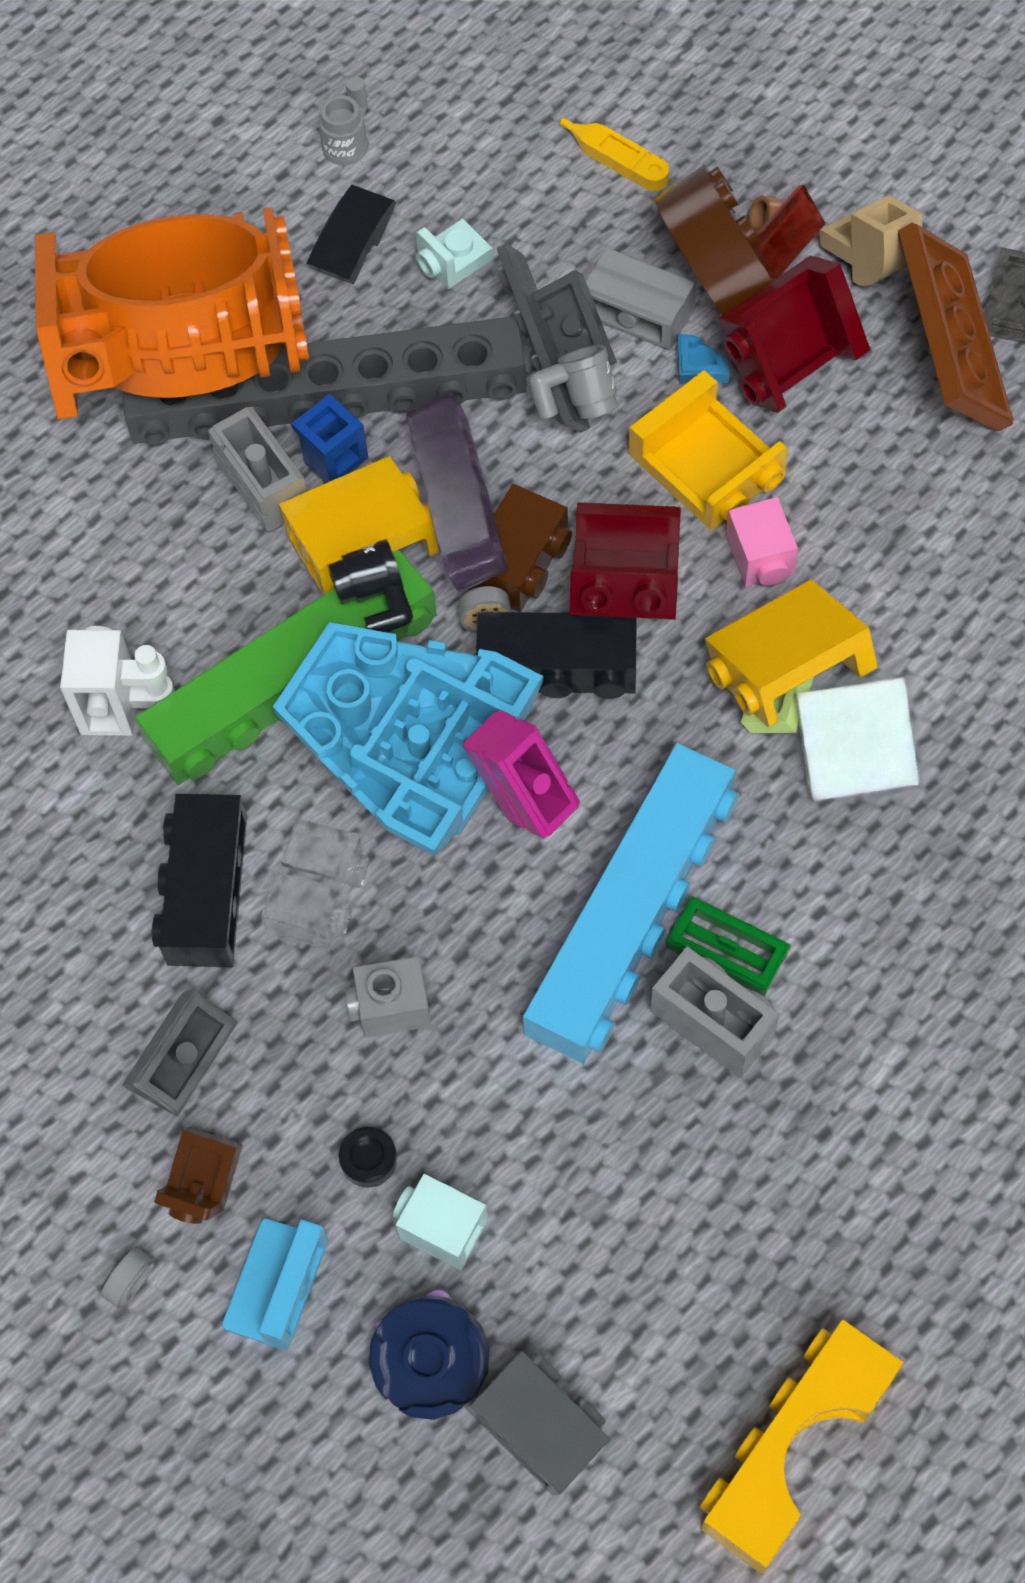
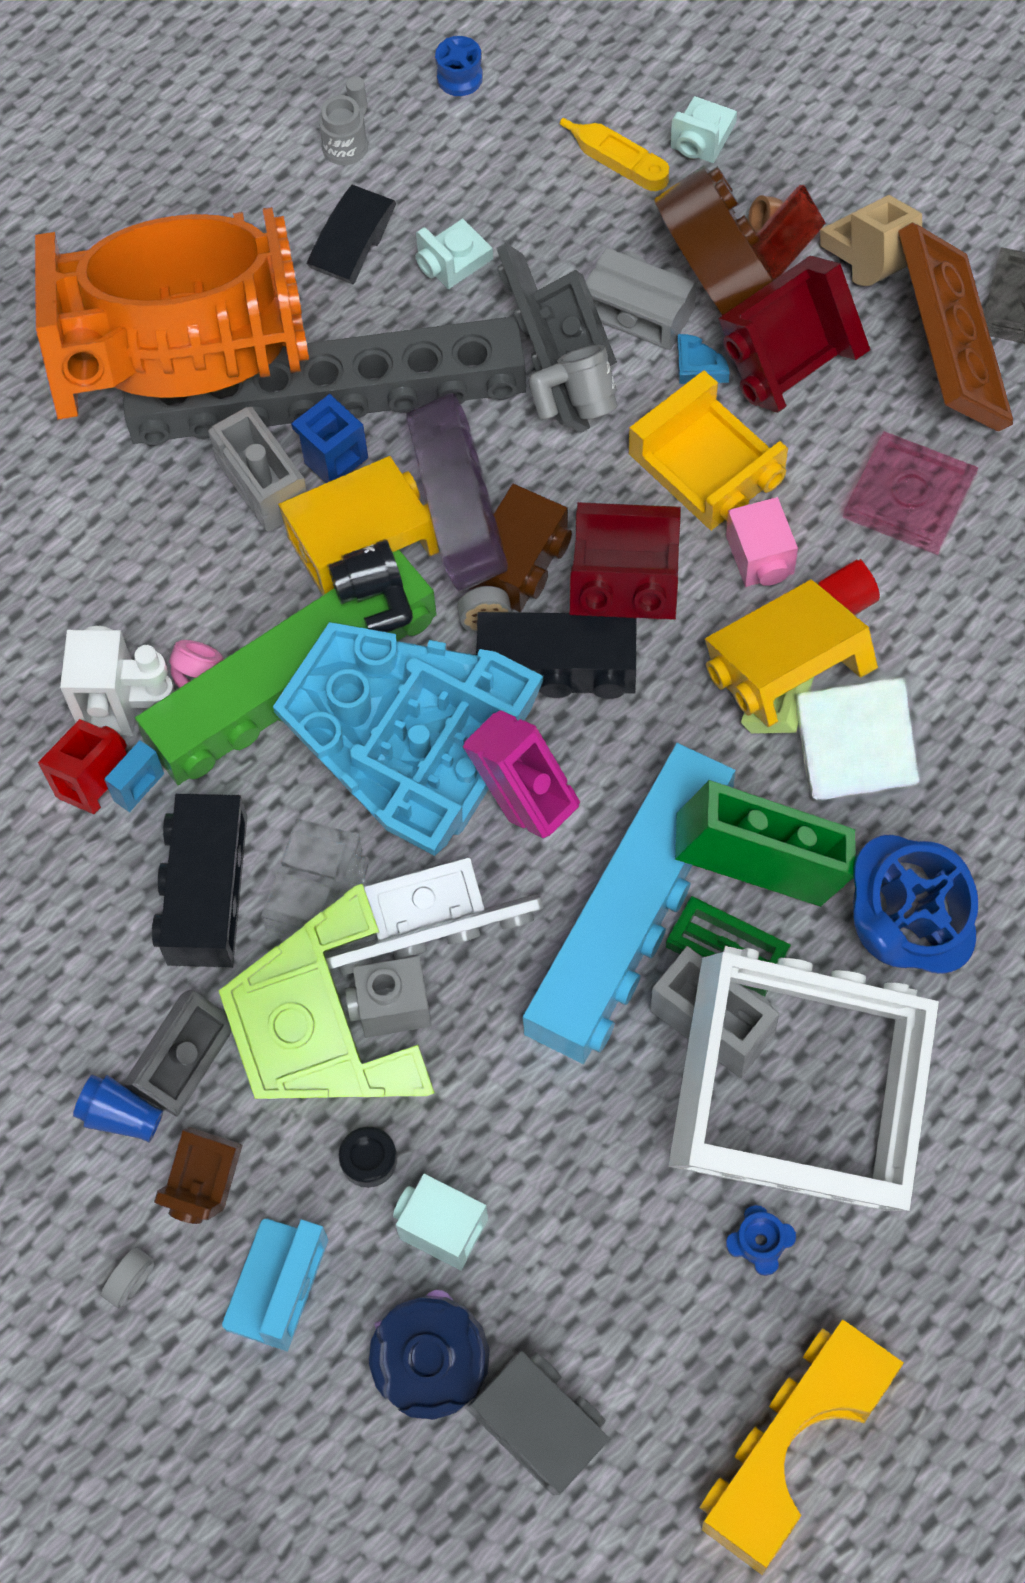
(81, 762): none -> red brick
(115, 1109): none -> blue cone
(134, 776): none -> dark azure tile
(191, 659): none -> bright pink tile
(294, 1023): none -> wing
(427, 907): none -> bracket
(464, 55): none -> blue wheel
(702, 129): none -> light aqua bracket
(757, 1223): none -> blue plate
(765, 843): none -> green brick
(852, 587): none -> red brick
(879, 931): none -> blue piece
(903, 1096): none -> white window
(910, 493): none -> clear pink tile

